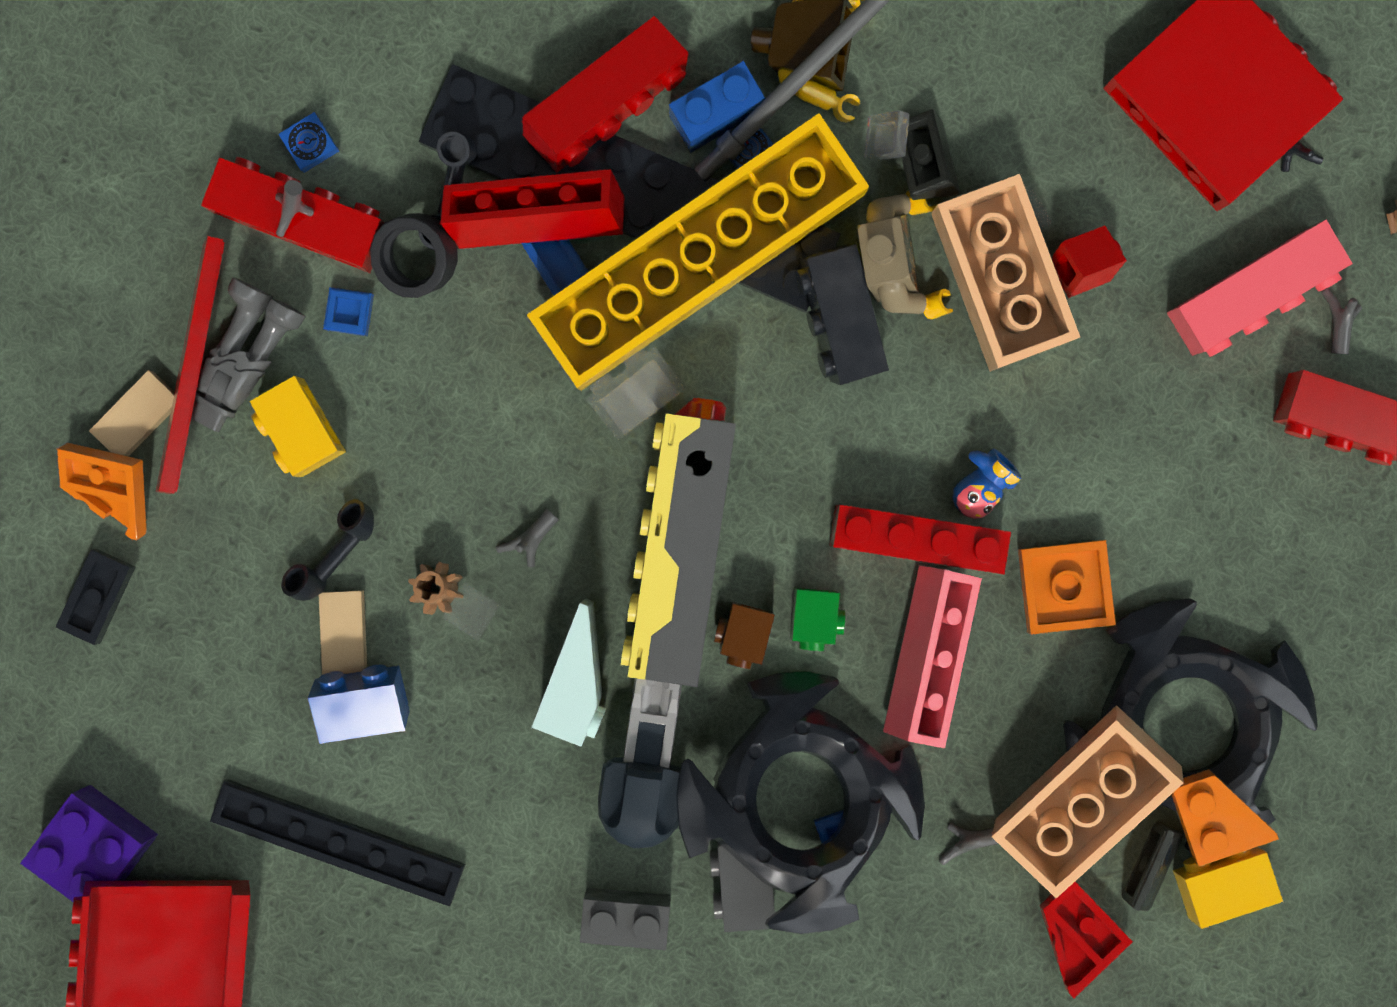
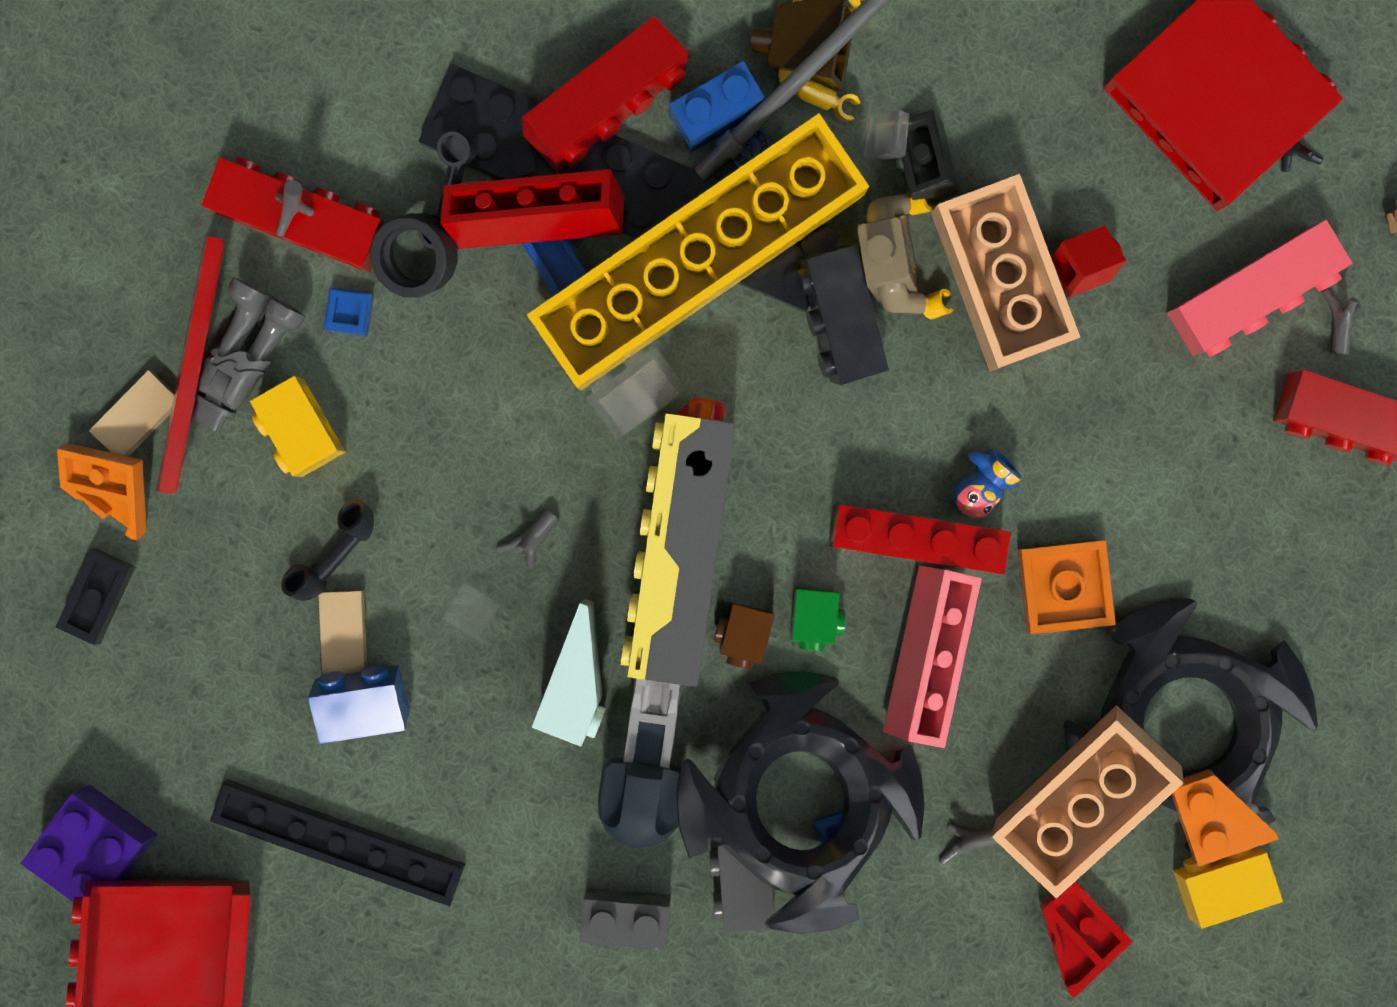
(309, 142): blue tile -> none
(447, 593): medium nougat gear -> none
(1151, 867): pearl dark grey slope -> none

